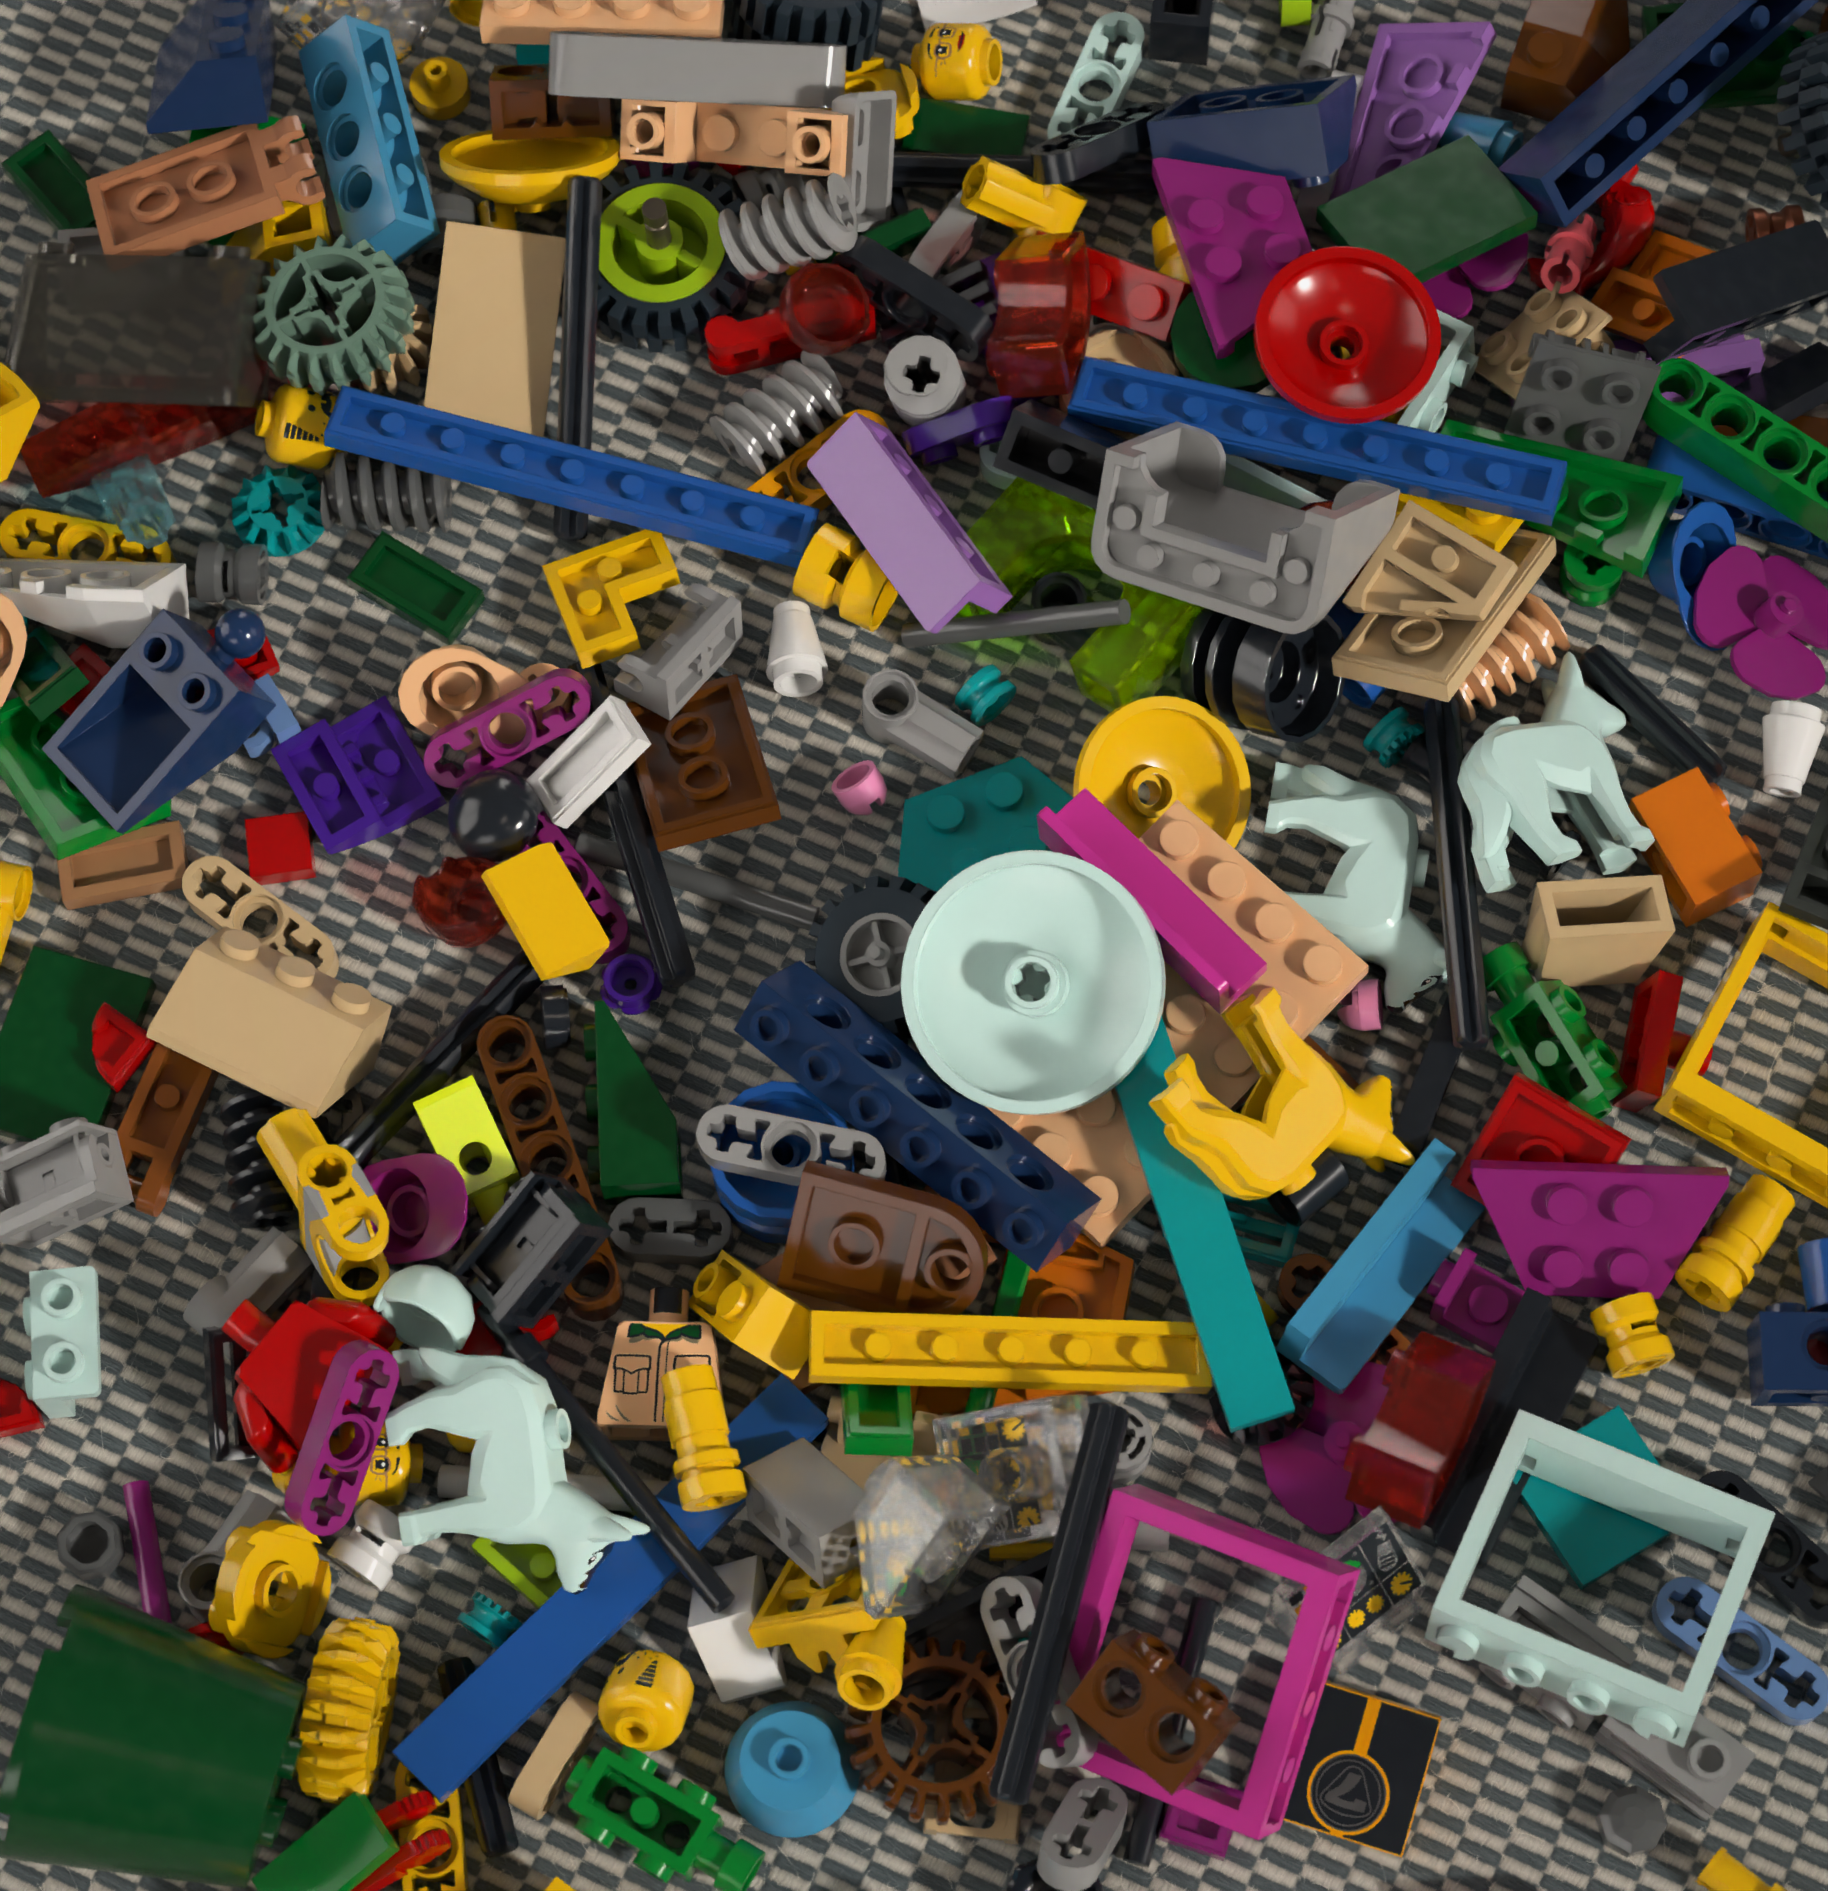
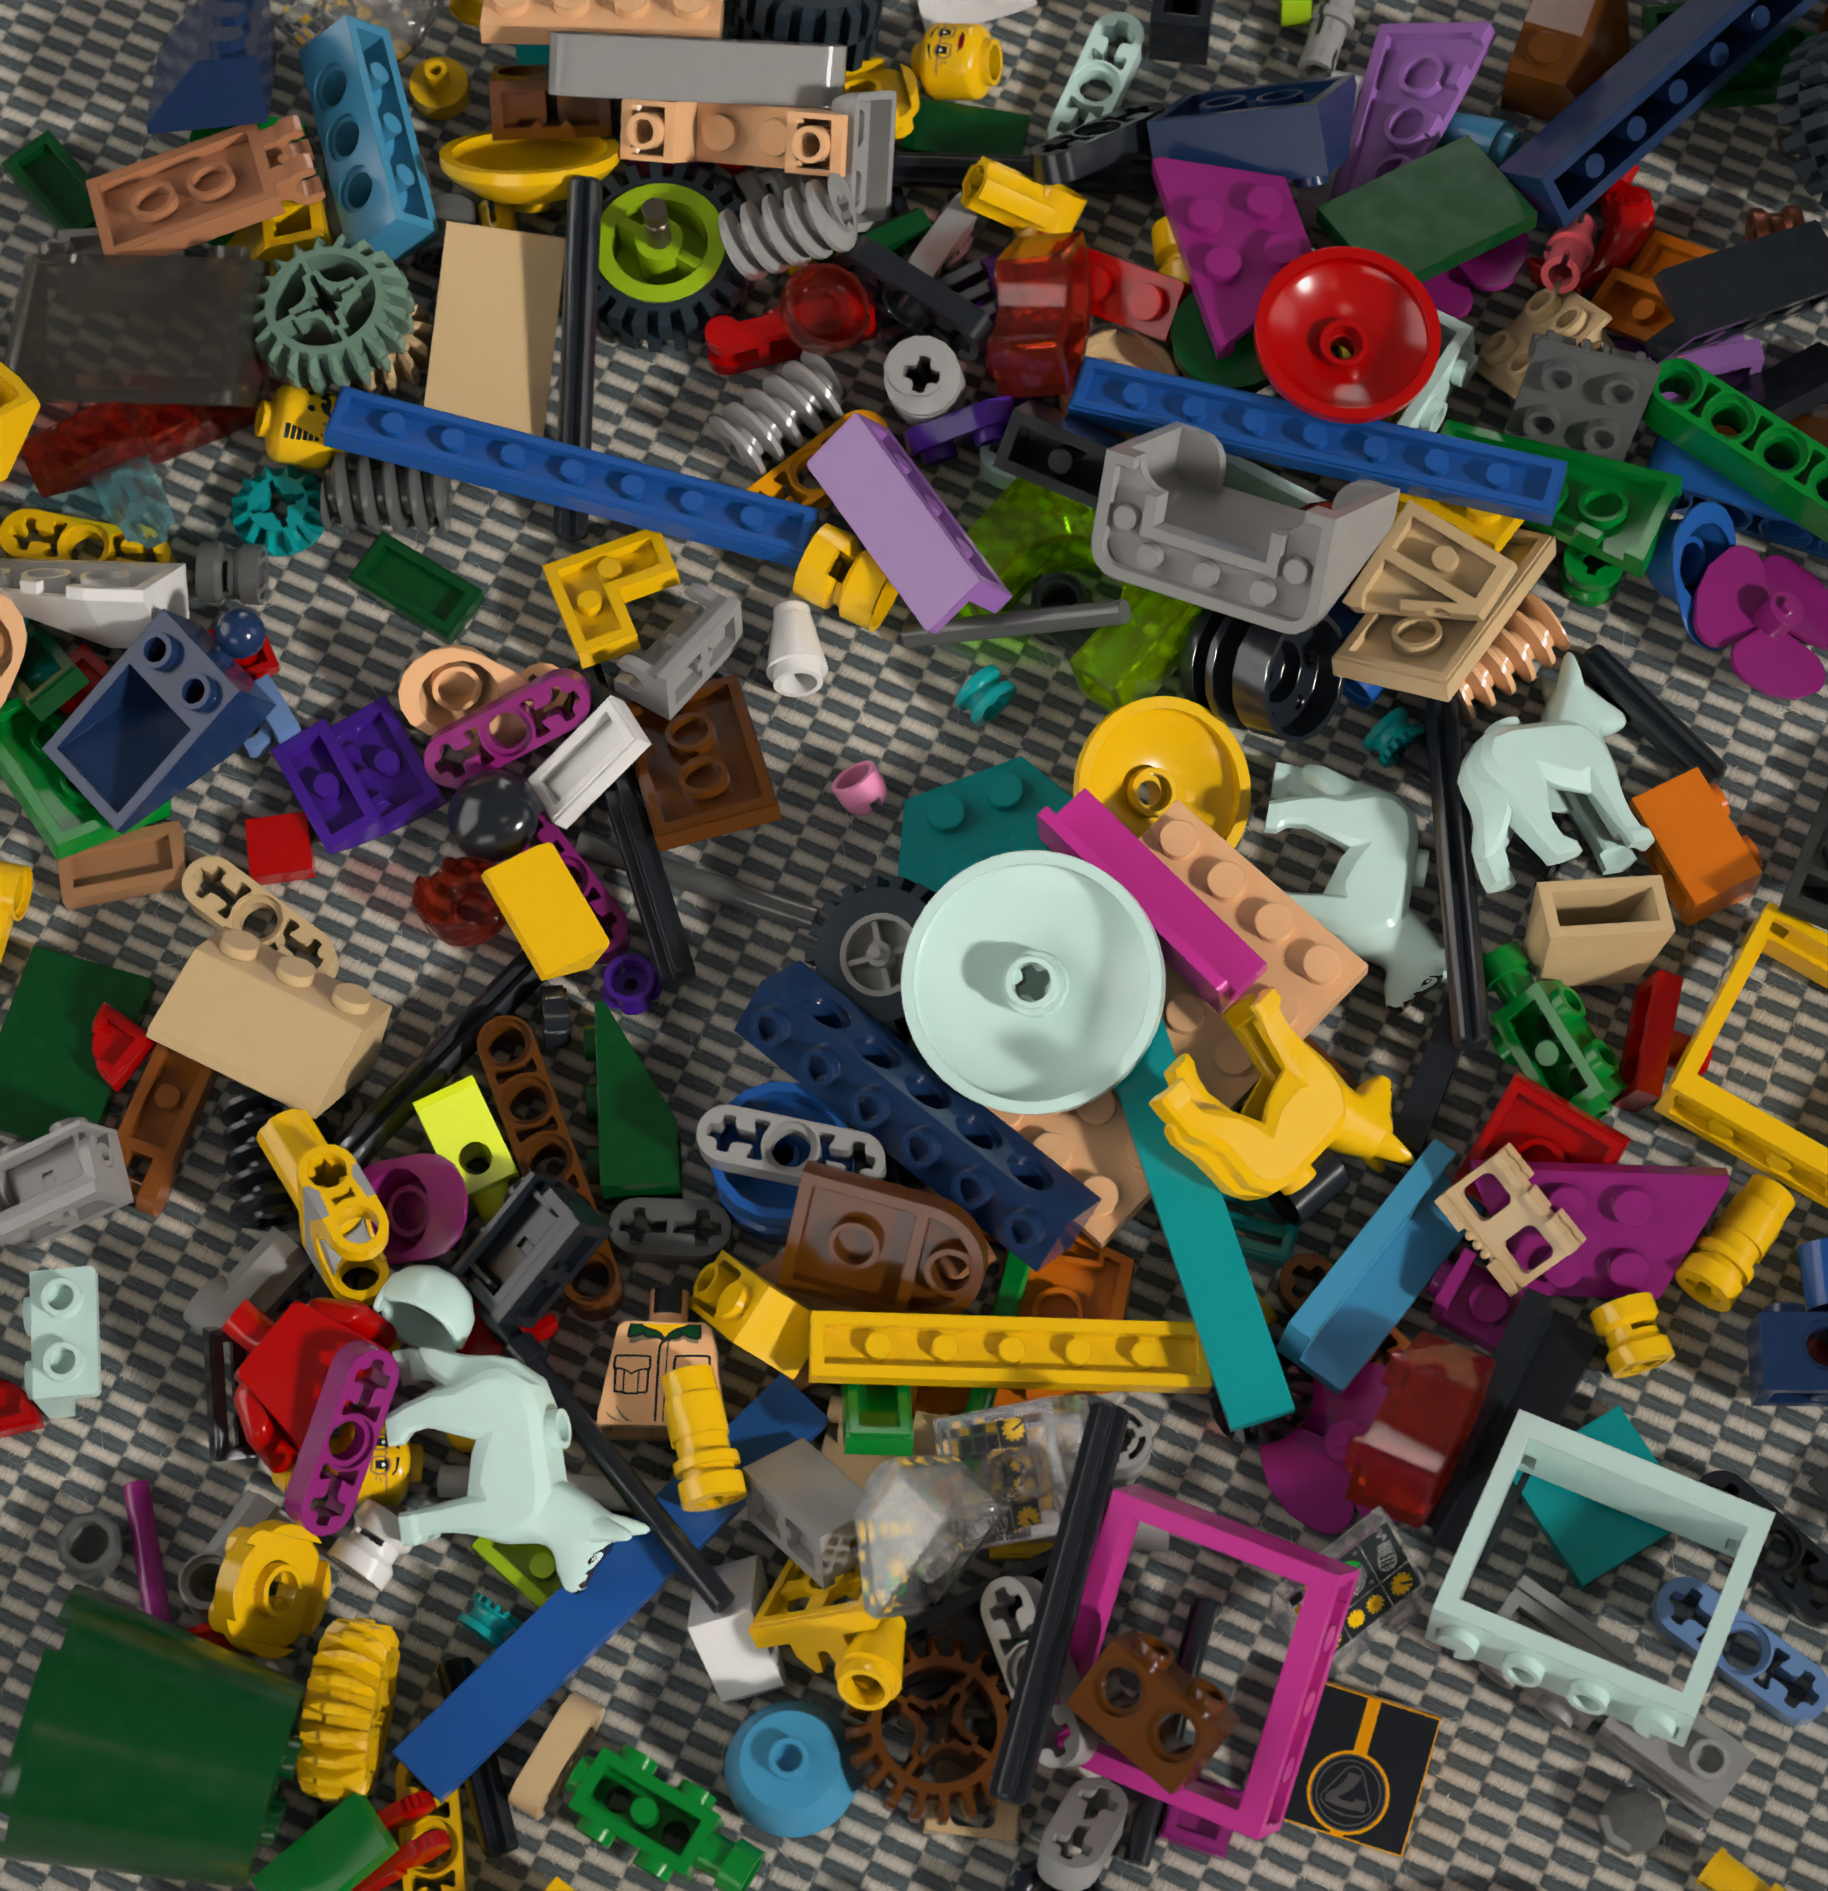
(646, 1700): yellow head -> none
(922, 727): light grey piece -> none
(1363, 1006): bright pink hinge -> none
(1526, 1208): none -> tan piece
(1789, 746): white cone -> none

